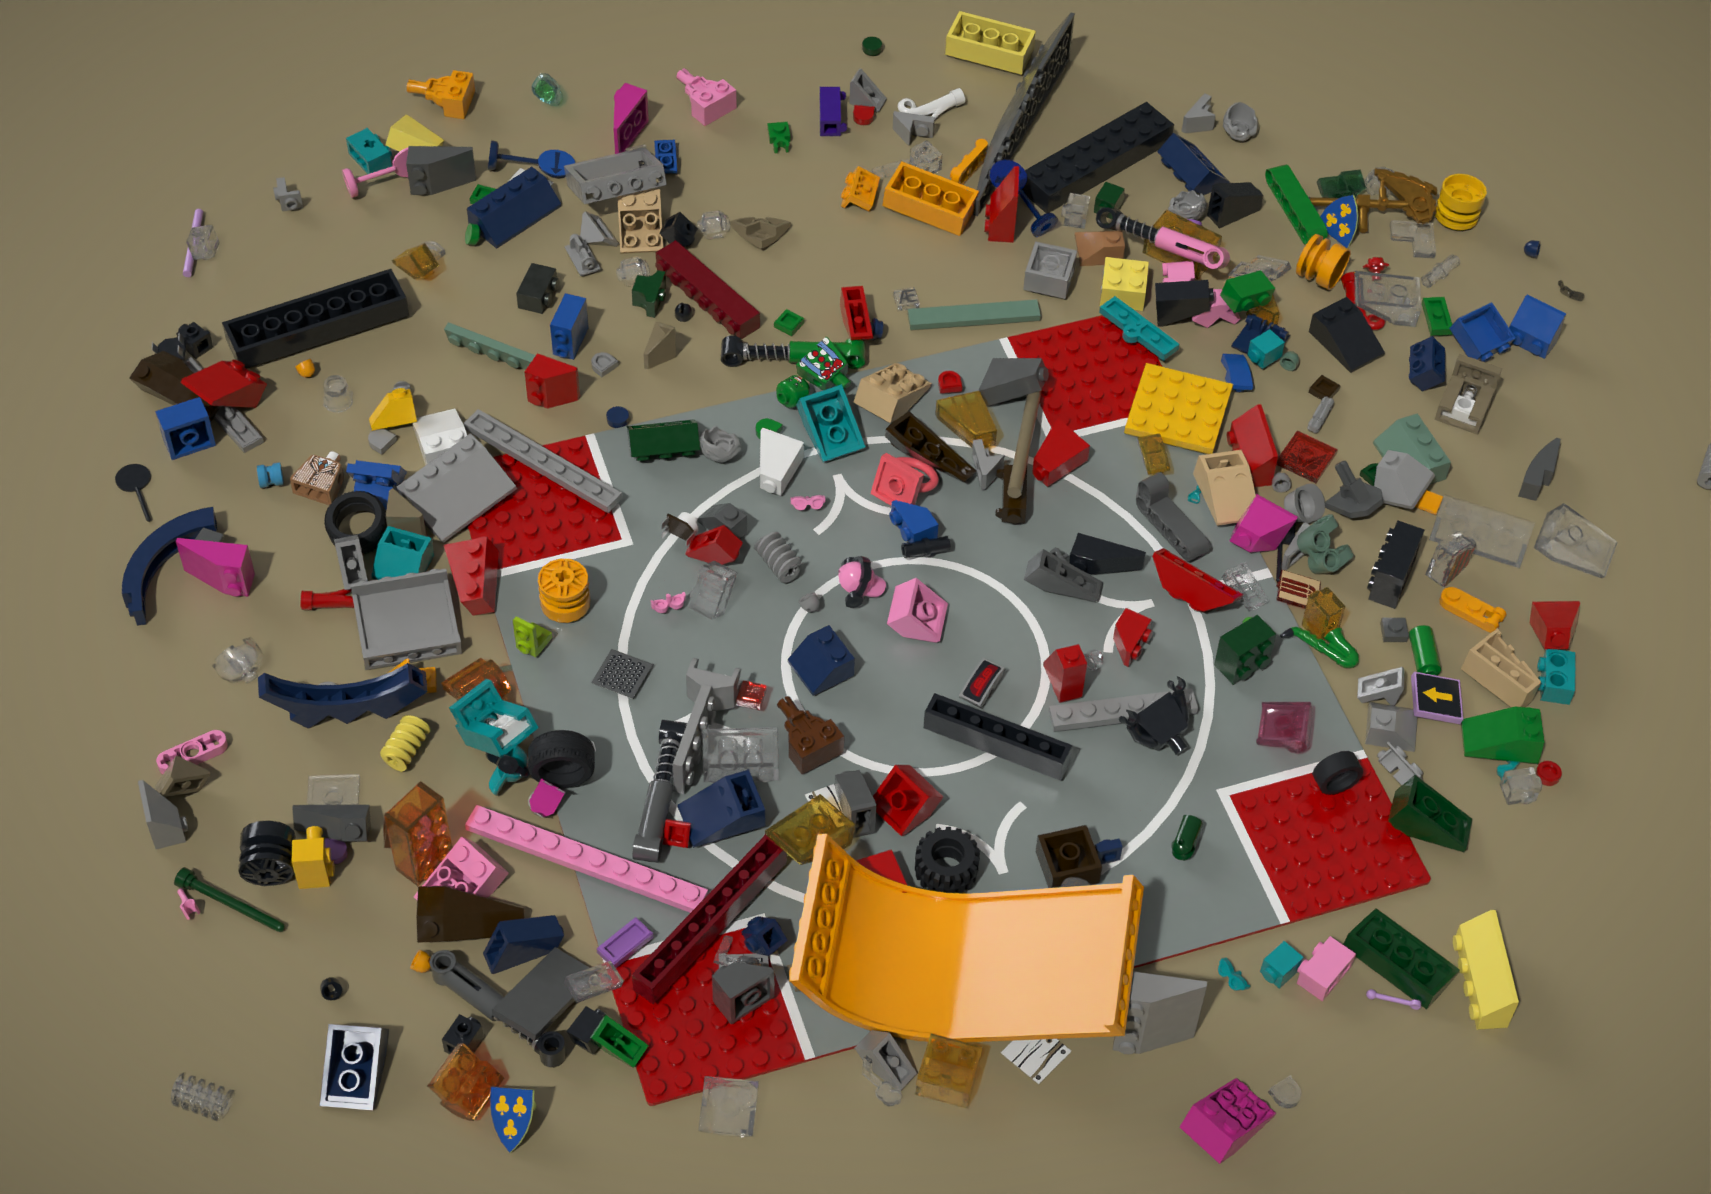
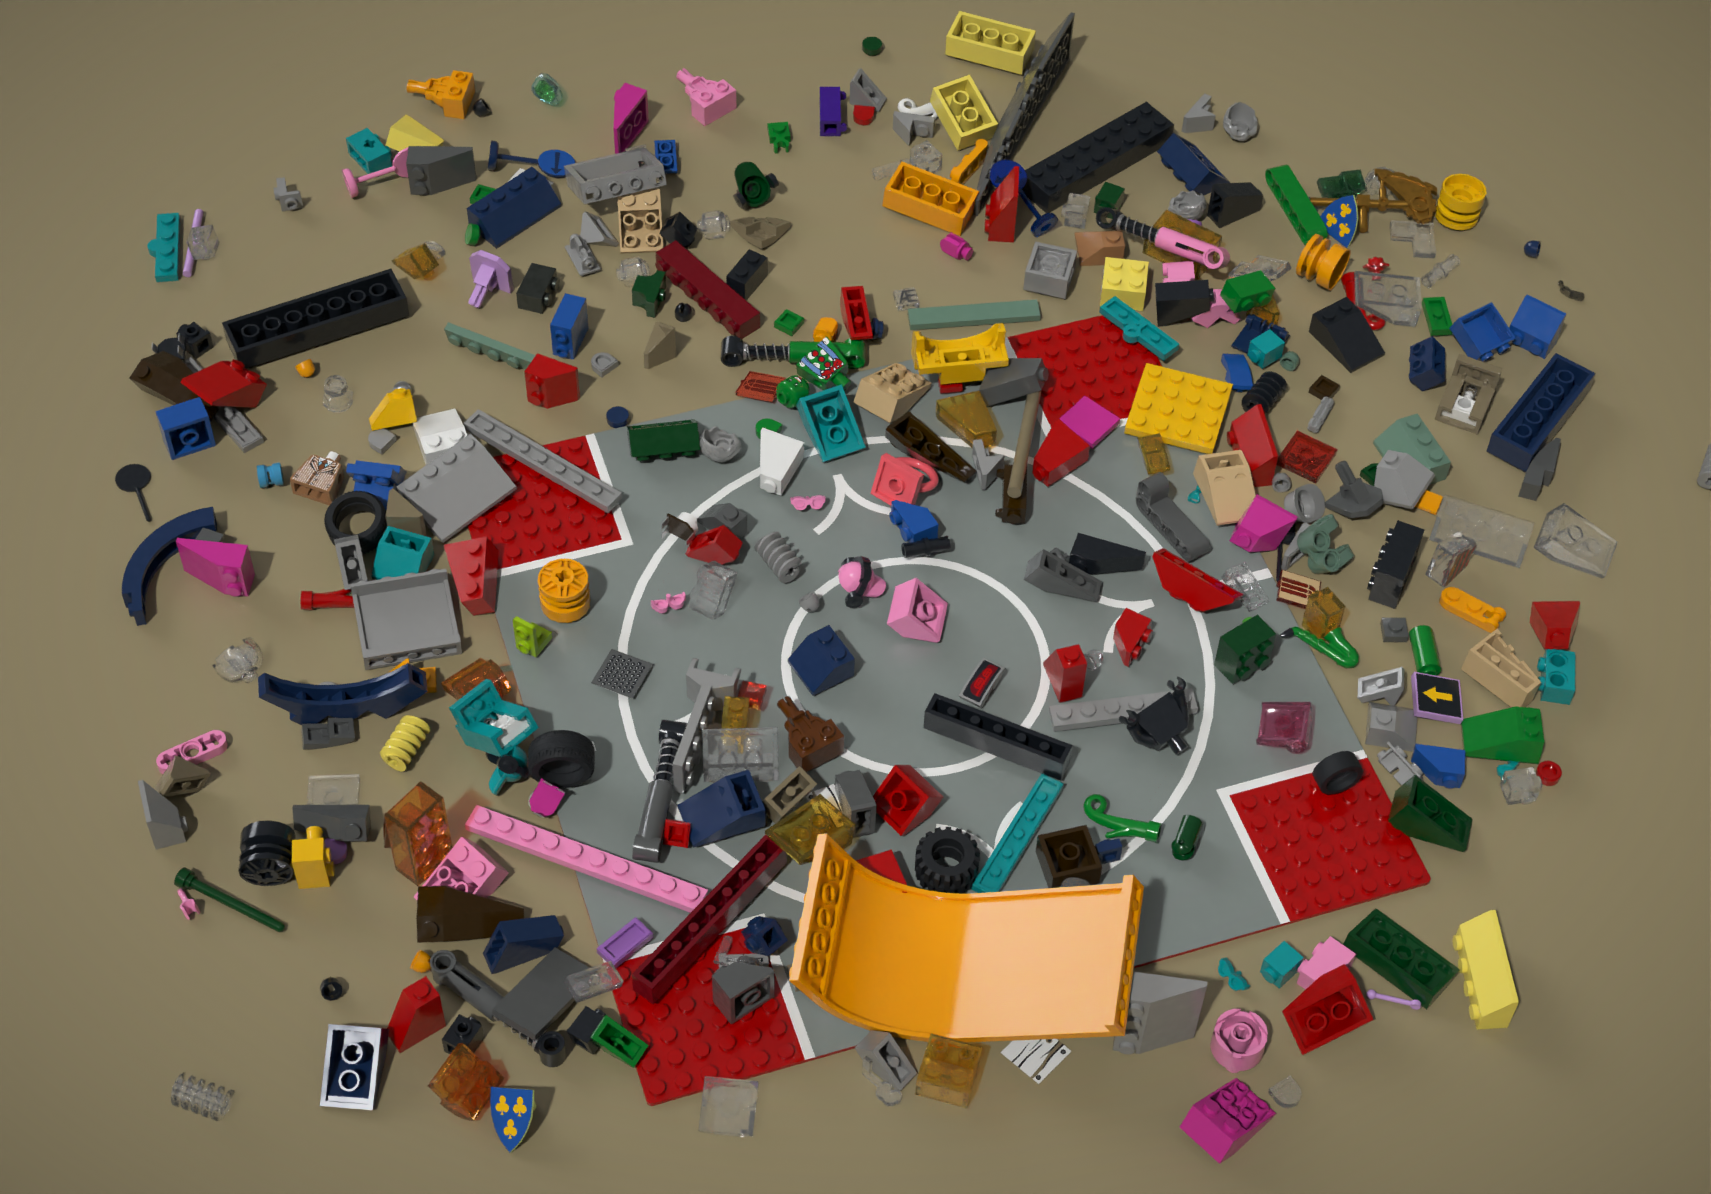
(166, 247): none -> teal hinge
(334, 733): none -> dark grey slope
(416, 1015): none -> red slope
(481, 108): none -> black hinge
(488, 273): none -> lavender piece
(736, 712): none -> clear yellow slope
(748, 274): none -> black brick
(752, 185): none -> dark green cap
(759, 386): none -> clear red piece
(788, 794): none -> dark tan brick
(825, 328): none -> light orange arm
(860, 188): light orange bracket -> none
(956, 247): none -> dark pink arm
(960, 358): none -> yellow piece
(963, 112): none -> light yellow brick
(1018, 835): none -> teal tile
(1090, 421): none -> dark pink tile
(1121, 826): none -> green plant
(1239, 1040): none -> bright pink brick
(1264, 391): none -> black piece
(1327, 1010): none -> red slope
(1440, 764): none -> blue slope
(1540, 411): none -> dark blue brick

